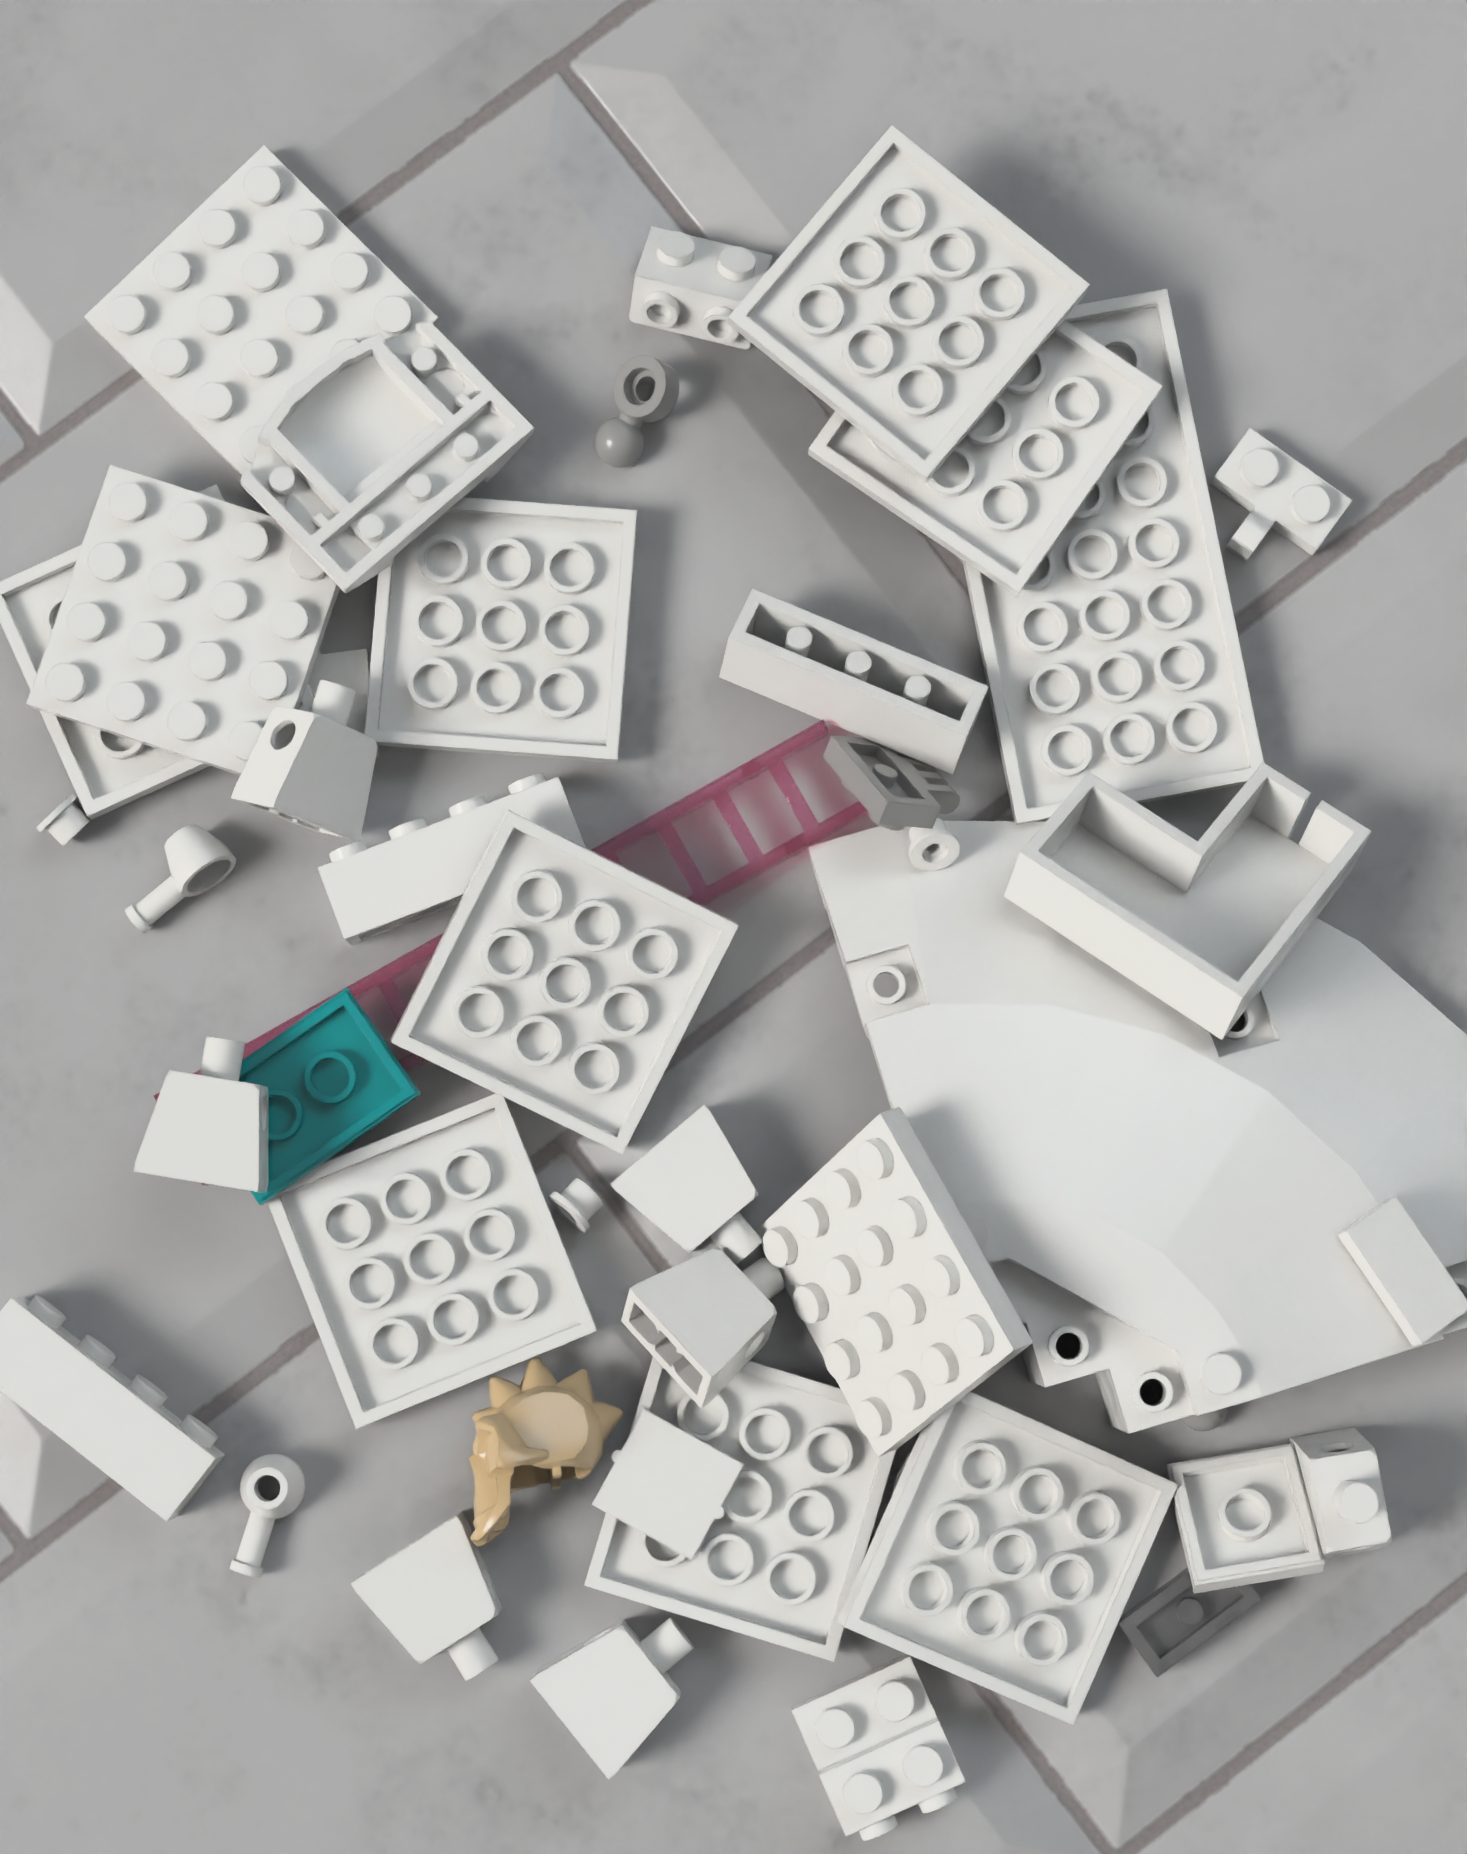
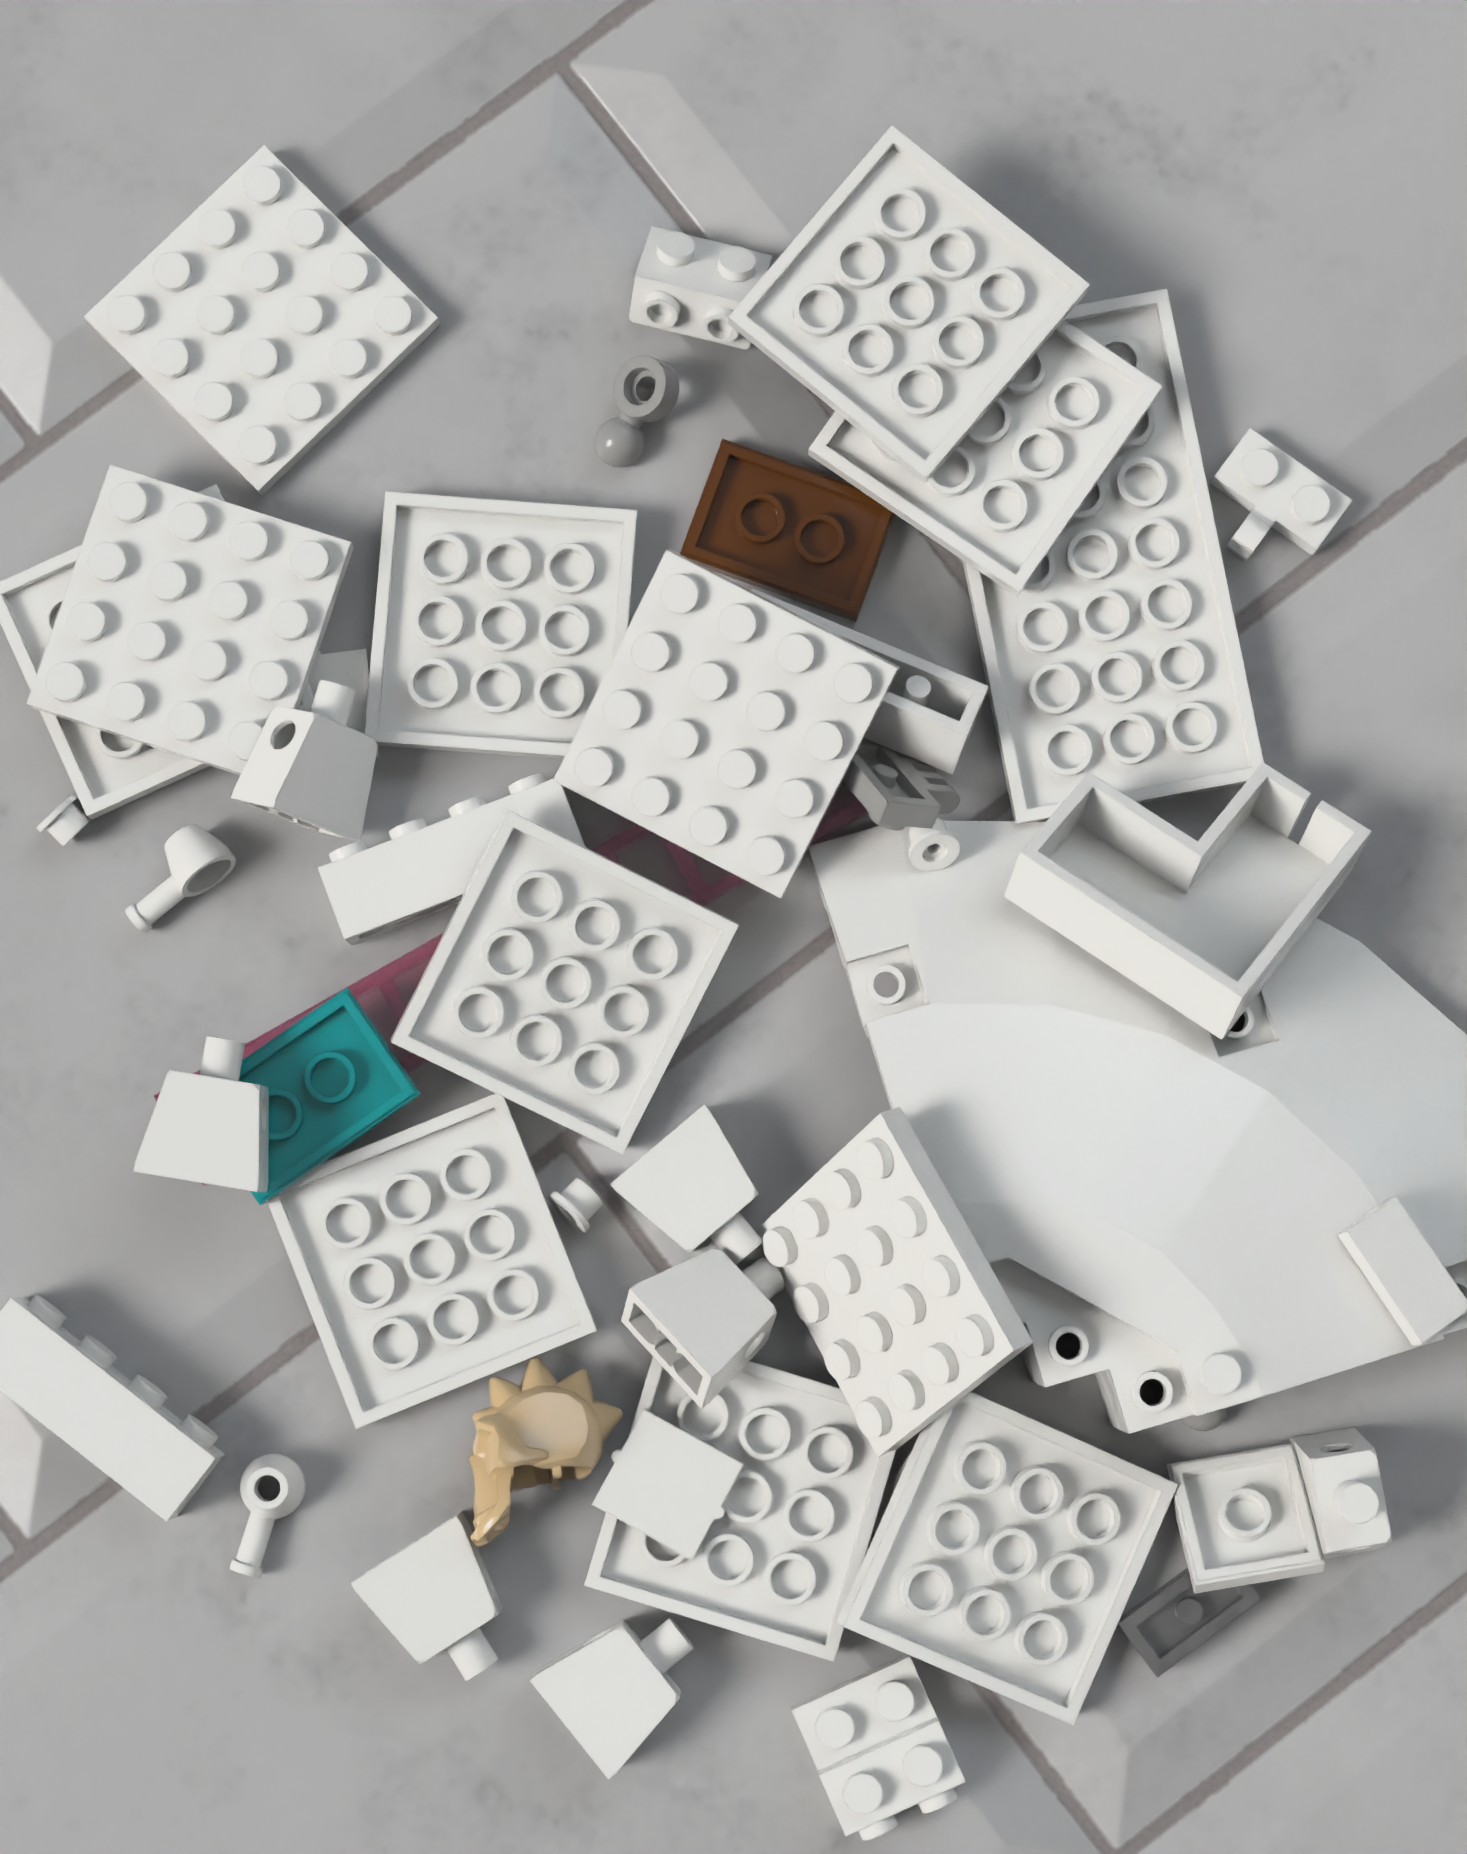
(380, 449): white slope -> none
(725, 723): none -> white plate
(788, 530): none -> reddish brown tile

